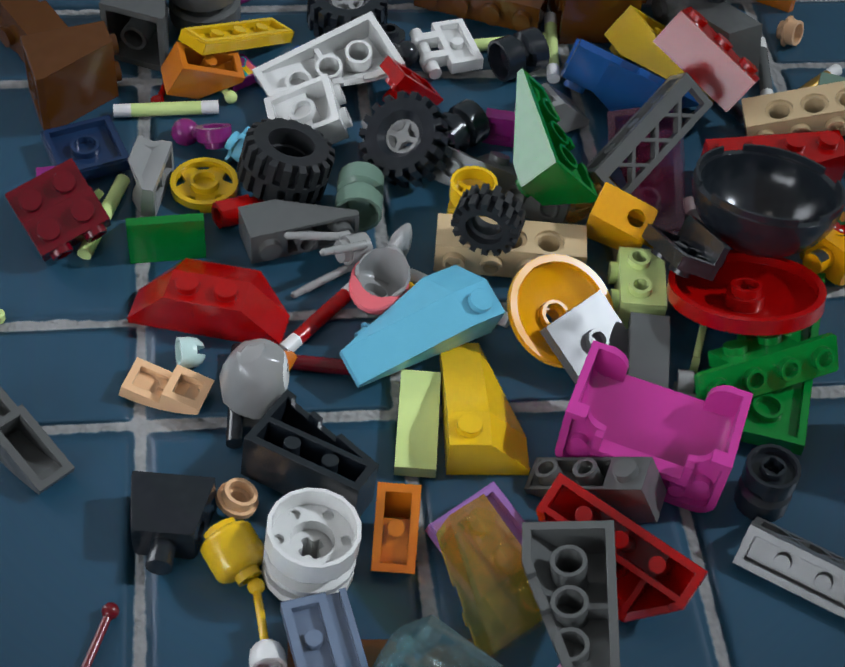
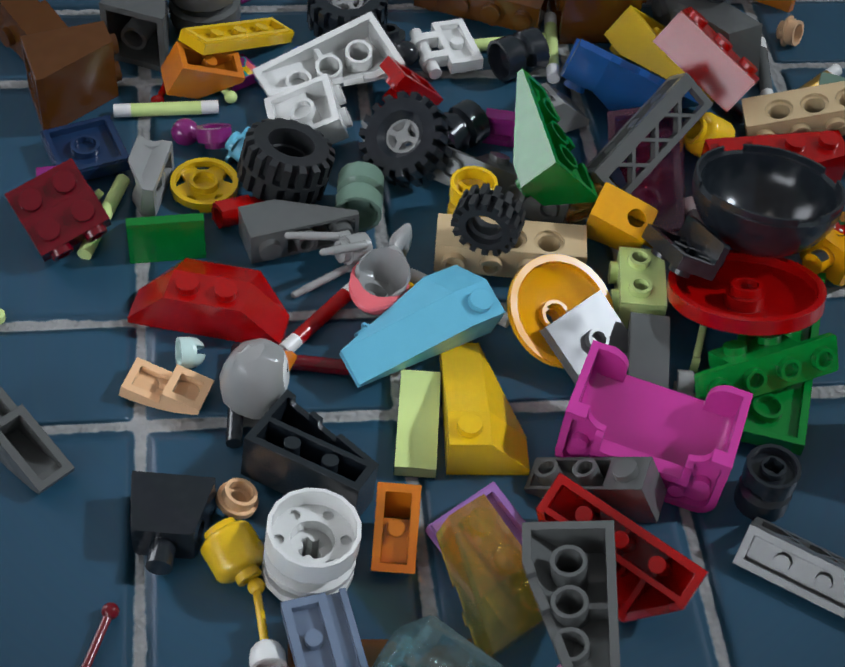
(707, 127): none -> yellow head

